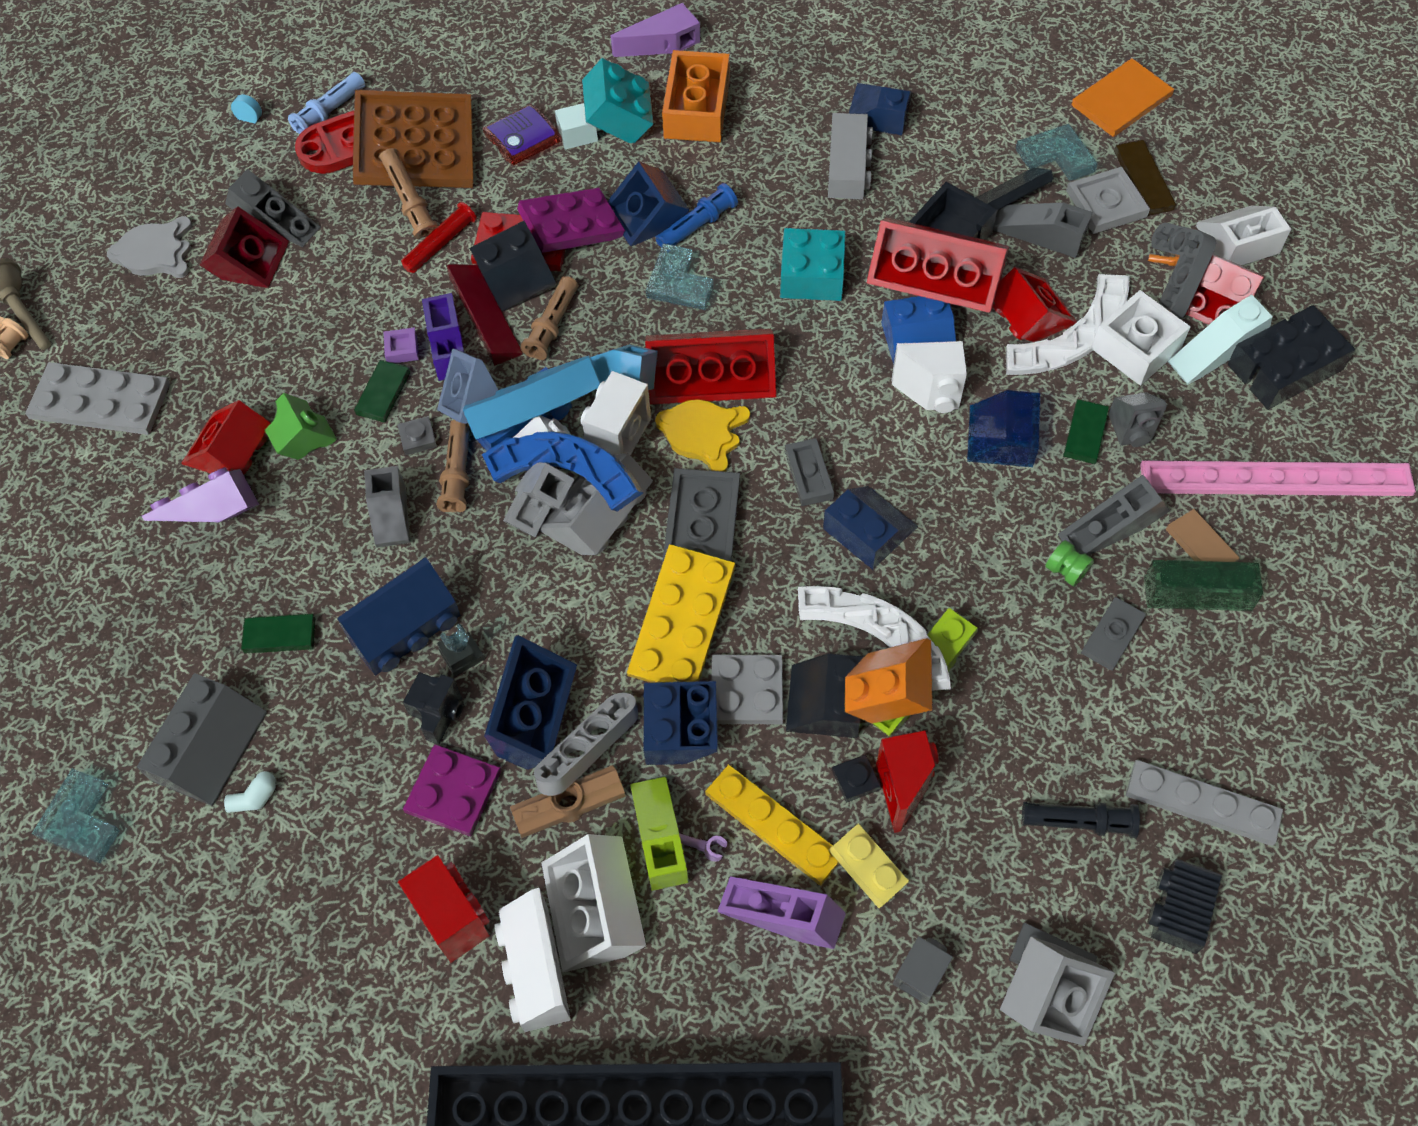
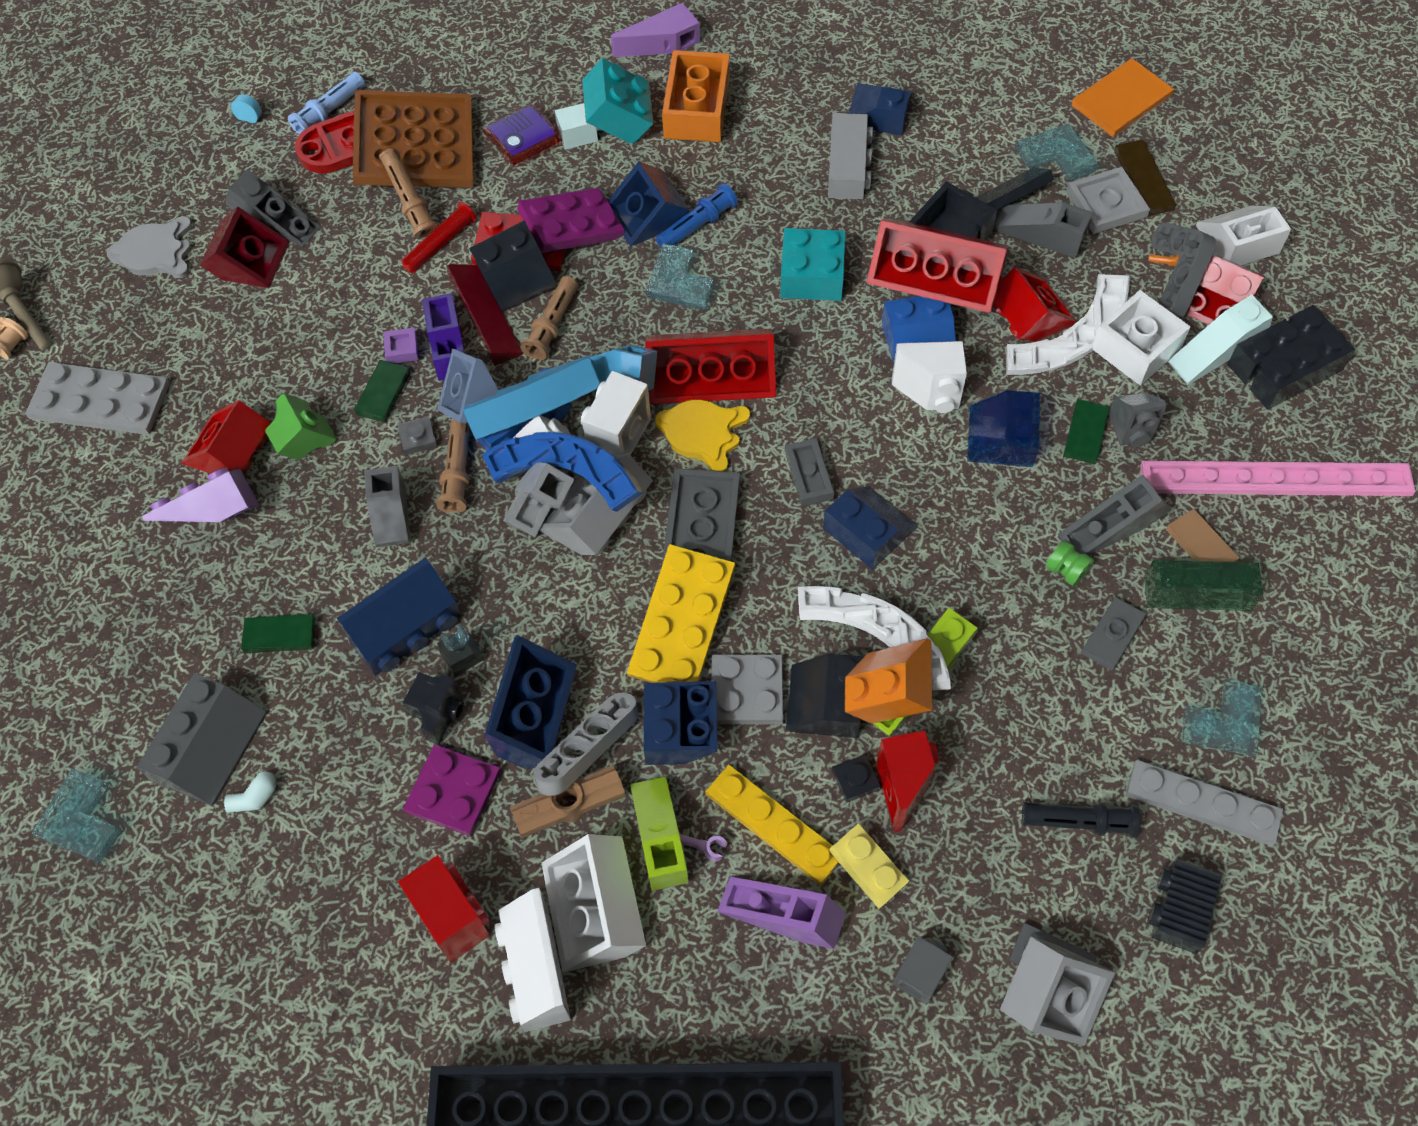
(1231, 729): none -> clear light blue plate

